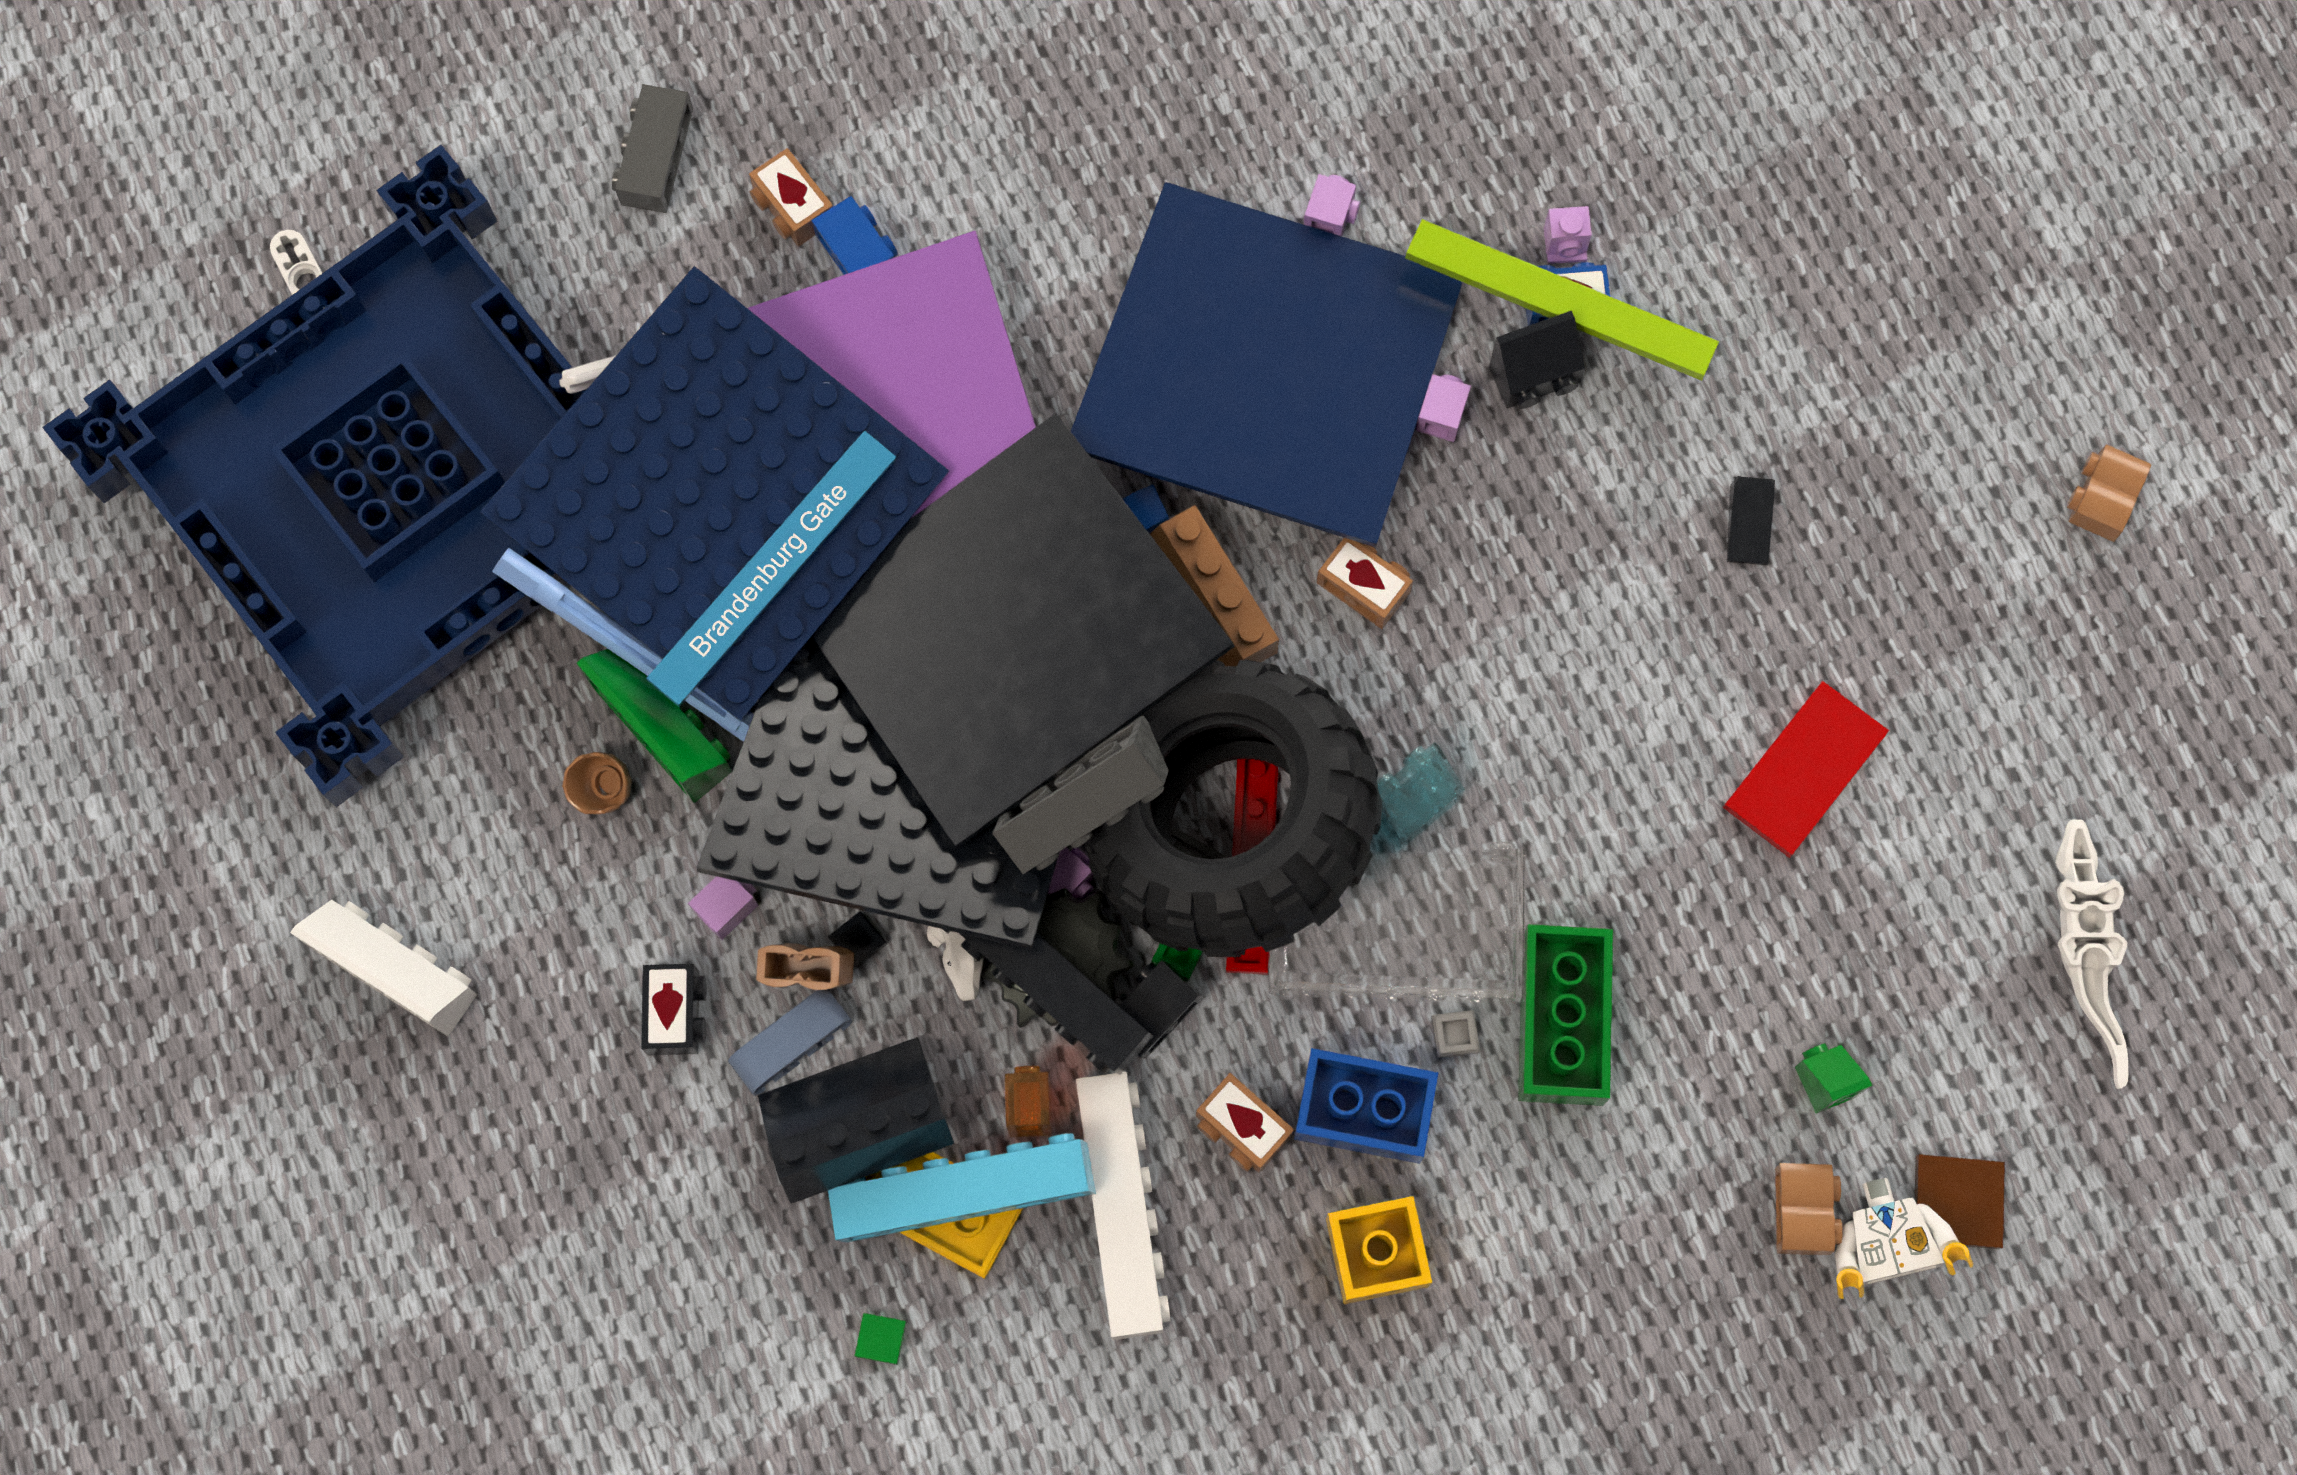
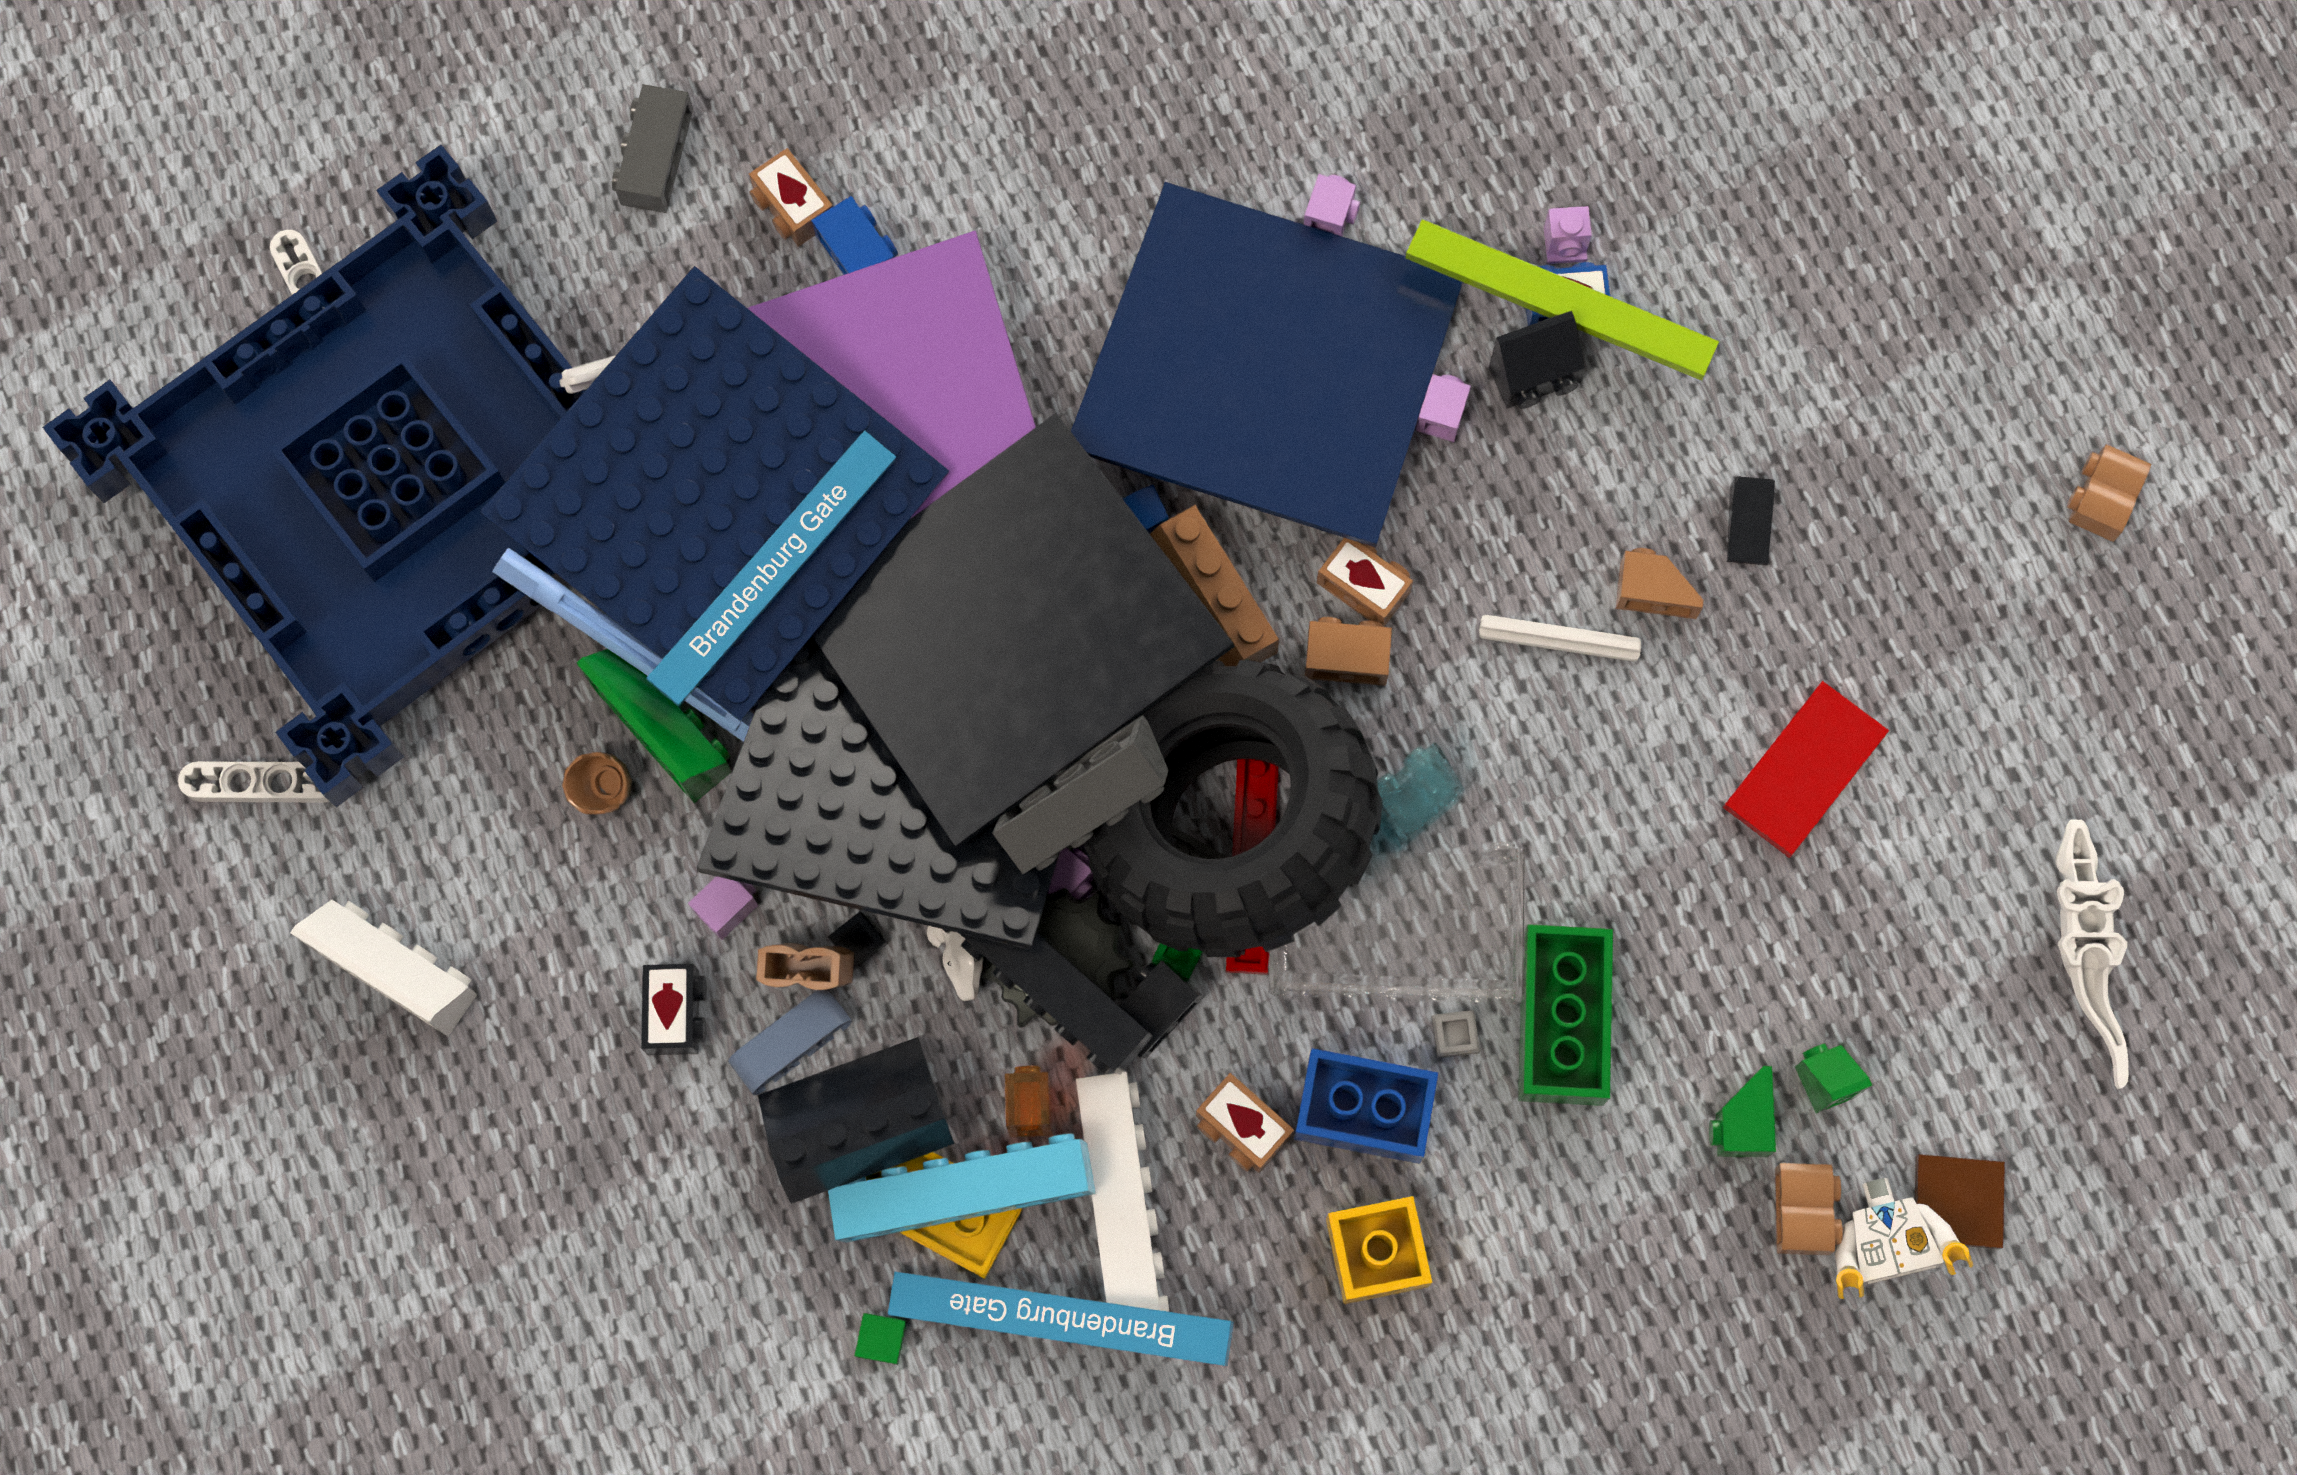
(260, 786): none -> white beam
(1061, 1318): none -> dark azure tile
(1348, 651): none -> medium nougat brick
(1560, 638): none -> white axle
(1655, 586): none -> medium nougat slope
(1747, 1120): none -> green slope

